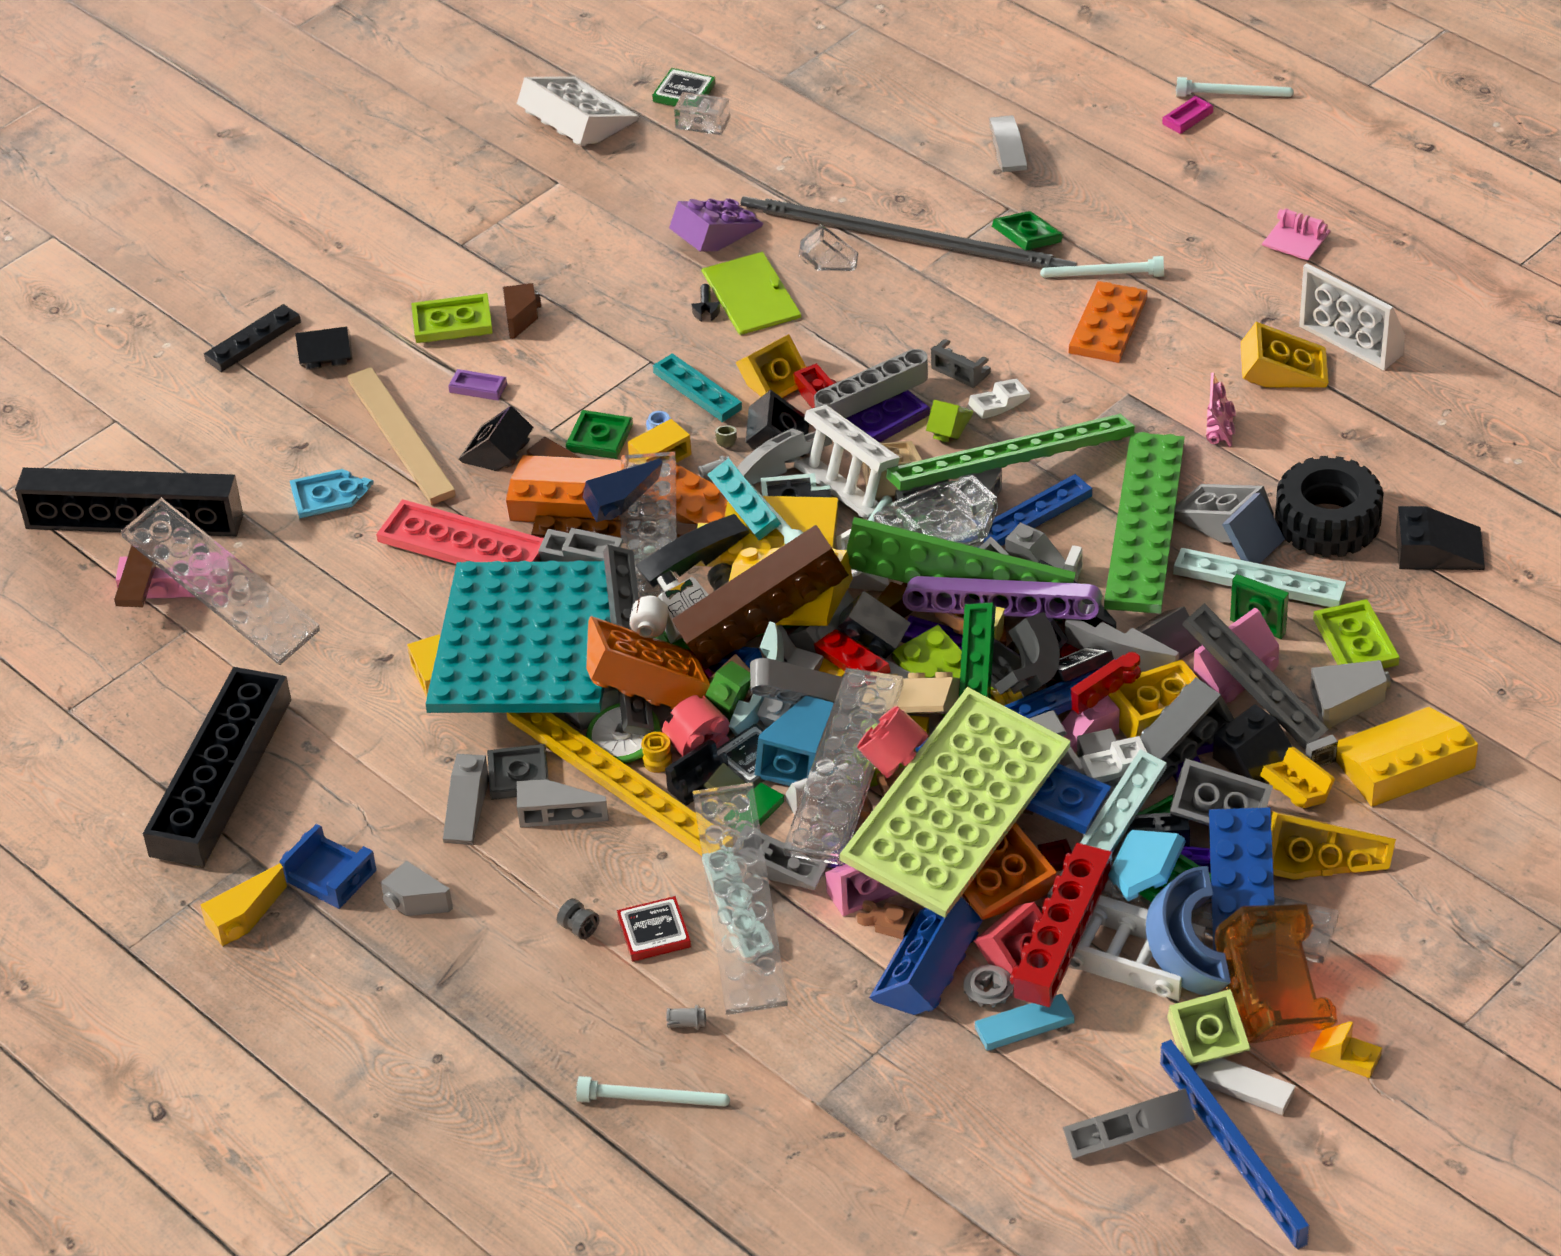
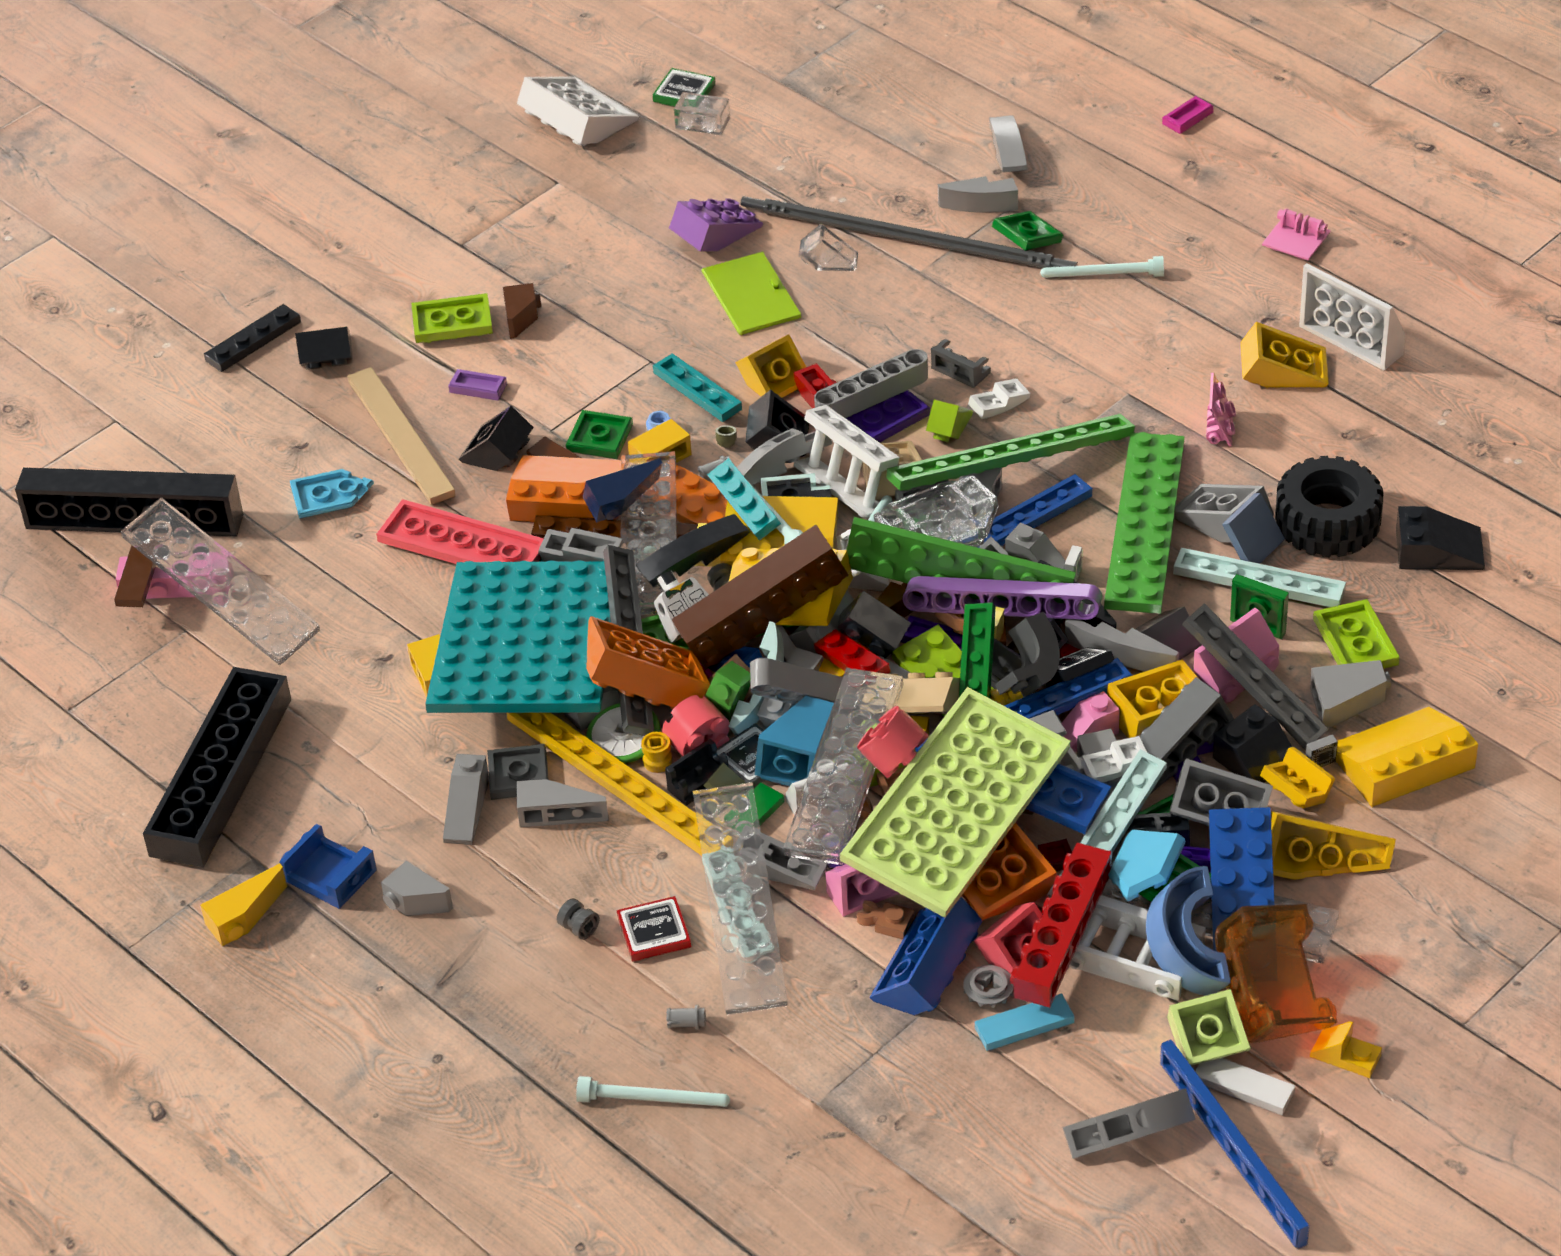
(649, 616): white head -> none
(705, 304): black bar -> none
(979, 195): none -> light grey slope
(1105, 681): red hinge -> none
(1108, 321): orange plate -> none
(1185, 87): light aqua piece -> none

